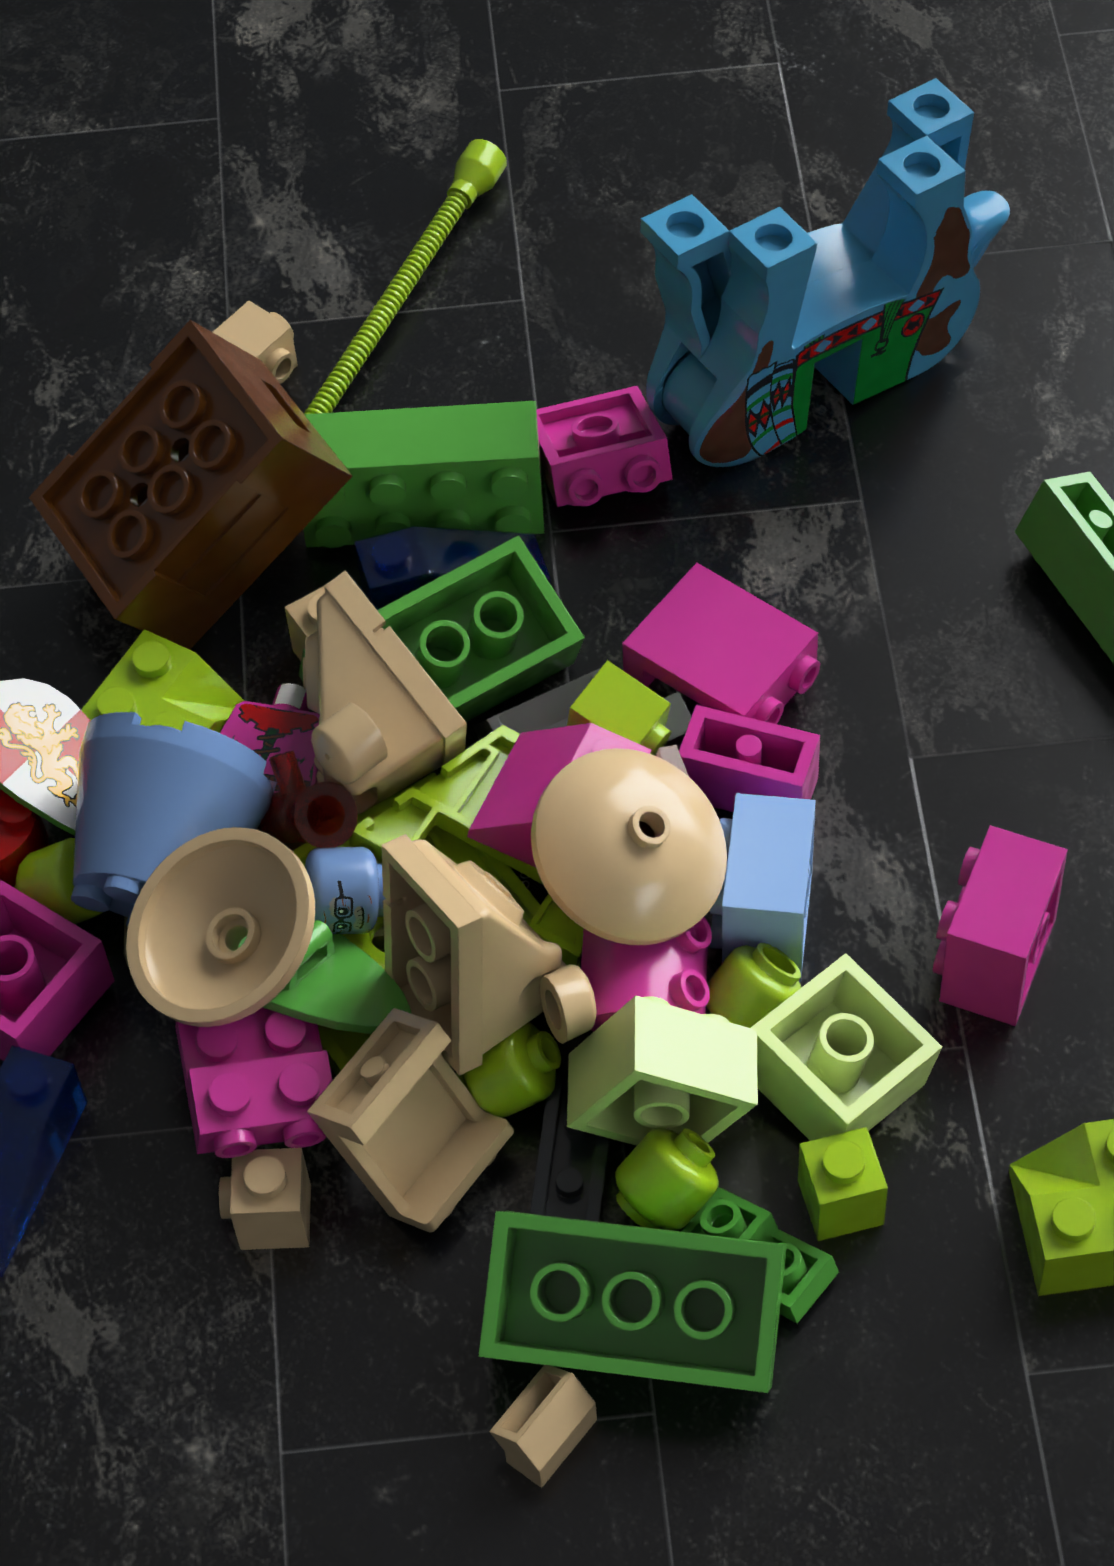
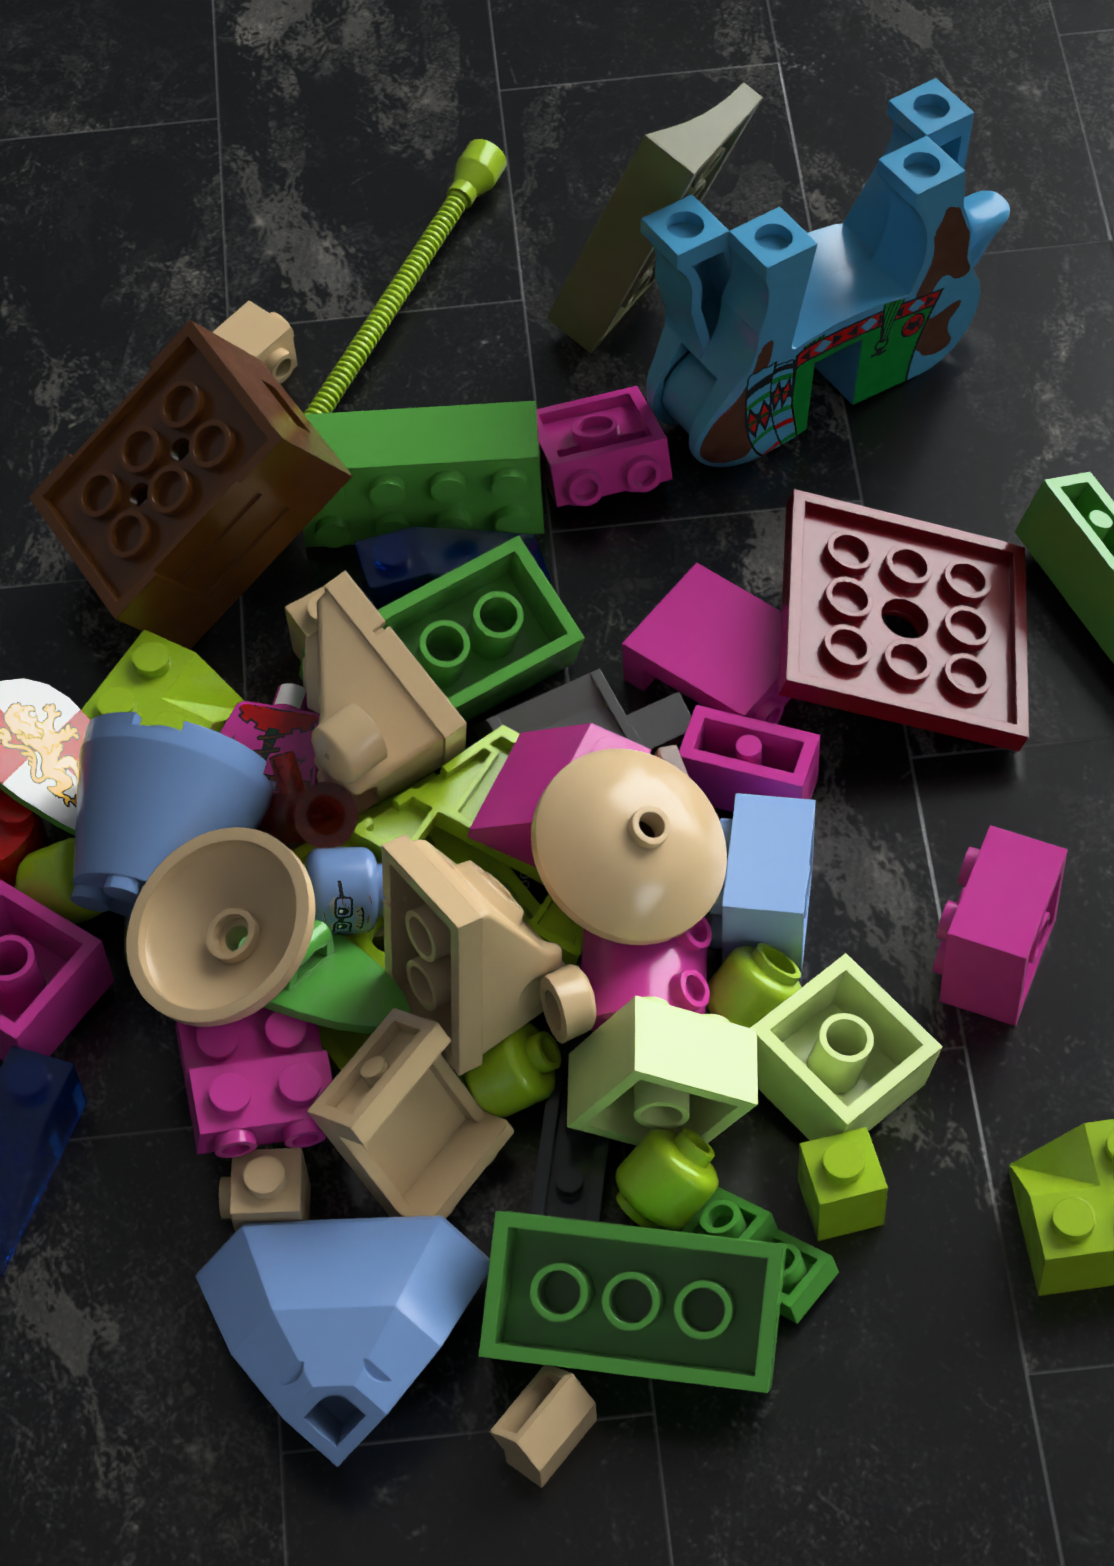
(340, 1314): none -> medium blue brick
(618, 258): none -> olive arch
(623, 707): lime brick -> none
(955, 589): none -> piece

